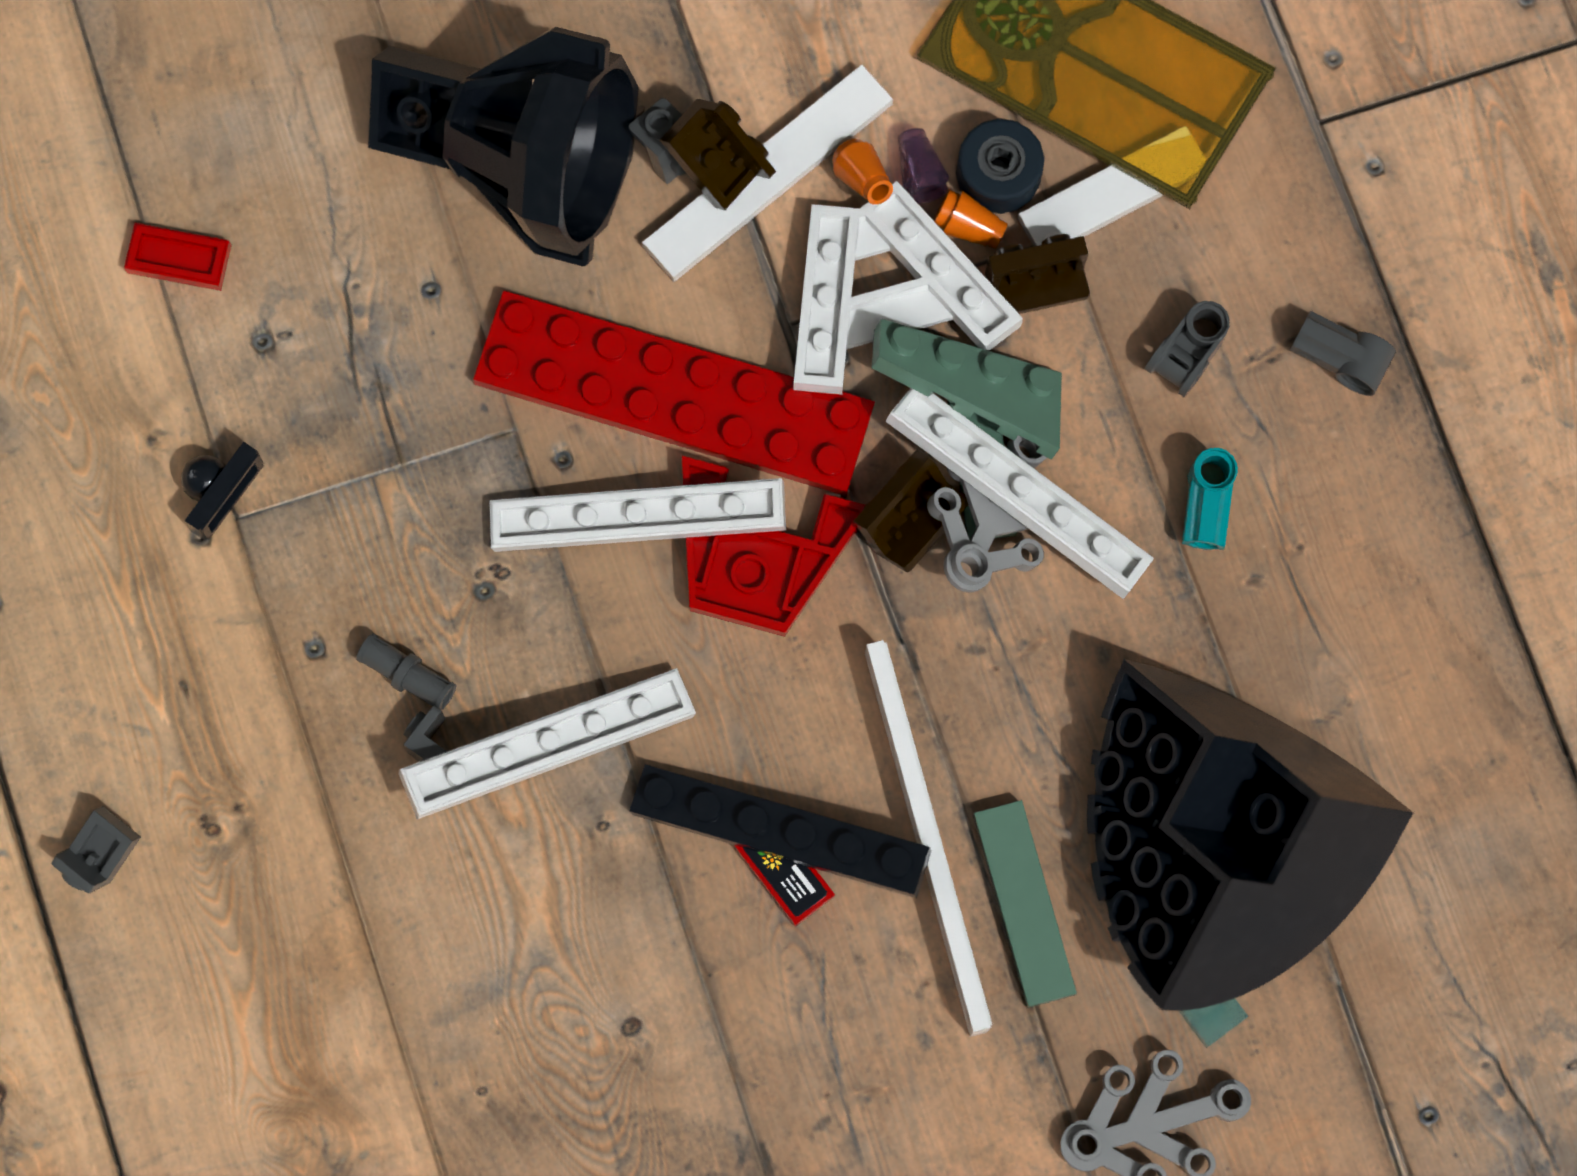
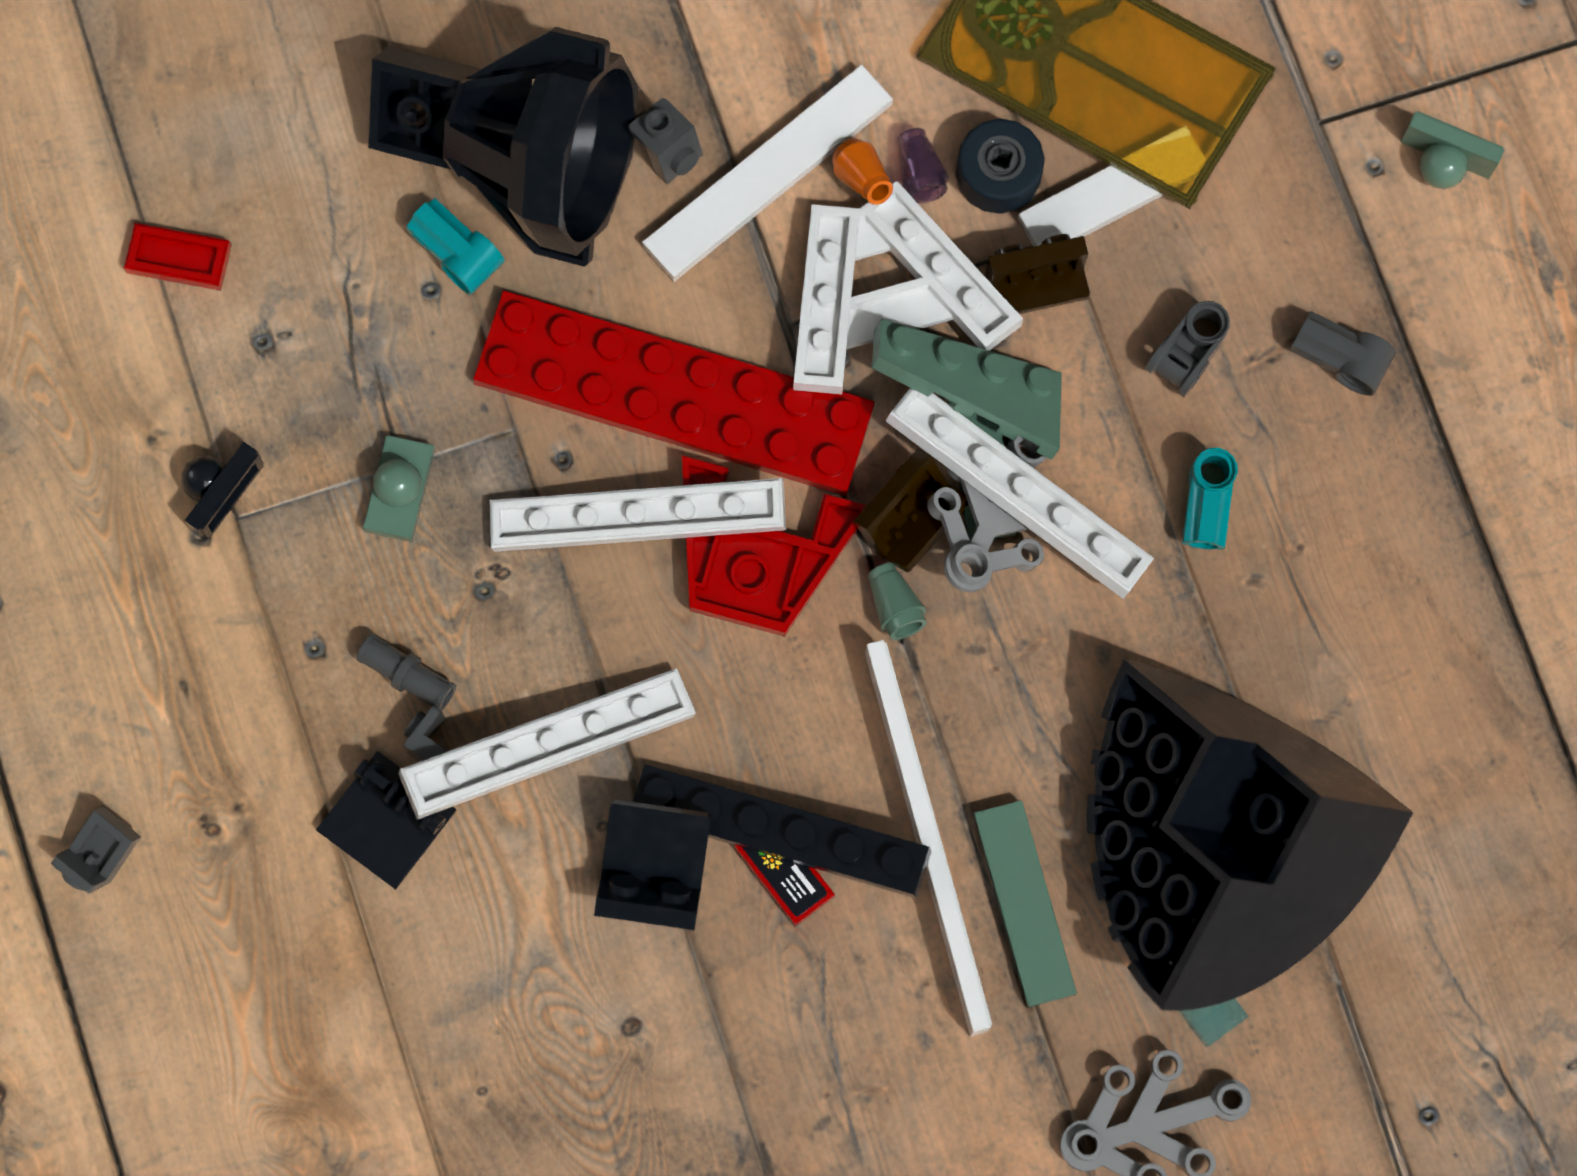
(378, 823): none -> black hinge
(399, 488): none -> sand green tile
(463, 255): none -> teal piece
(653, 864): none -> black bracket
(716, 151): dark brown bracket -> none
(896, 603): none -> sand green cone
(969, 220): orange cone -> none
(1449, 151): none -> sand green tile

